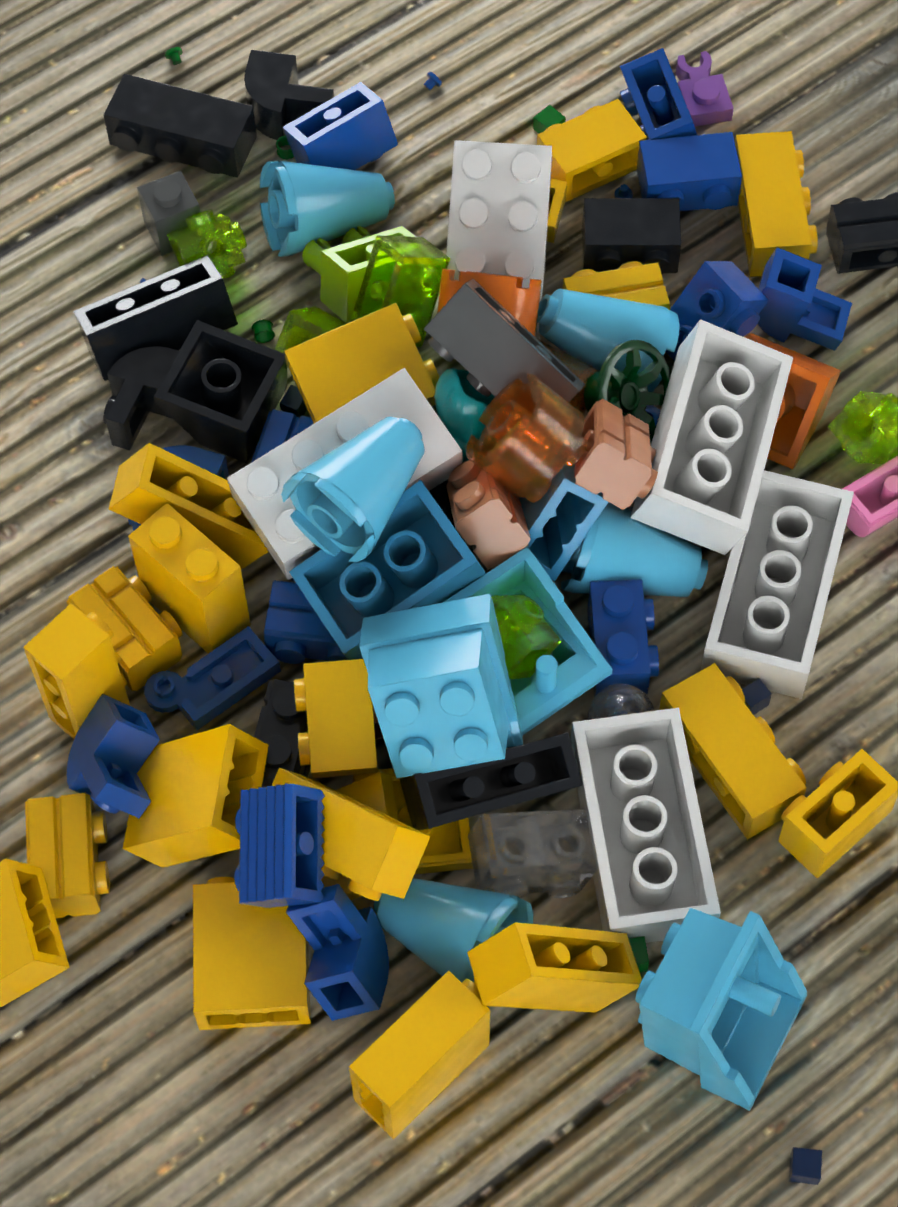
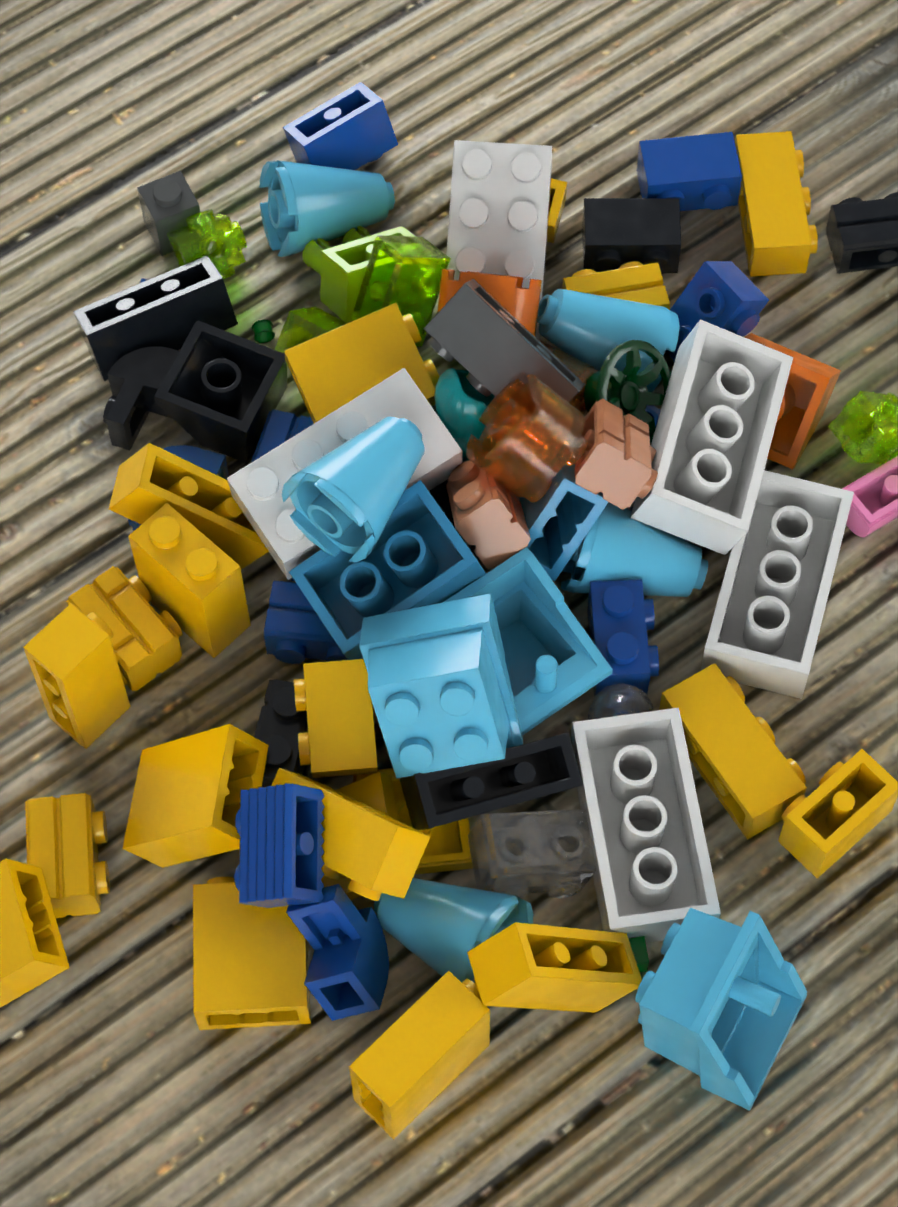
(109, 754): blue brick -> none
(174, 54): green piece -> none
(180, 125): black brick -> none
(214, 680): blue hinge -> none
(276, 94): black brick -> none
(284, 154): green piece -> none
(293, 402): dark blue piece -> none
(432, 81): blue piece -> none
(523, 633): clear neon green brick -> none
(547, 118): green piece -> none
(593, 148): yellow brick -> none
(623, 192): blue piece -> none
(656, 97): blue brick -> none
(704, 94): medium lavender plate -> none
(756, 696): dark blue piece -> none
(796, 303): blue brick -> none
(805, 1166): dark blue piece -> none

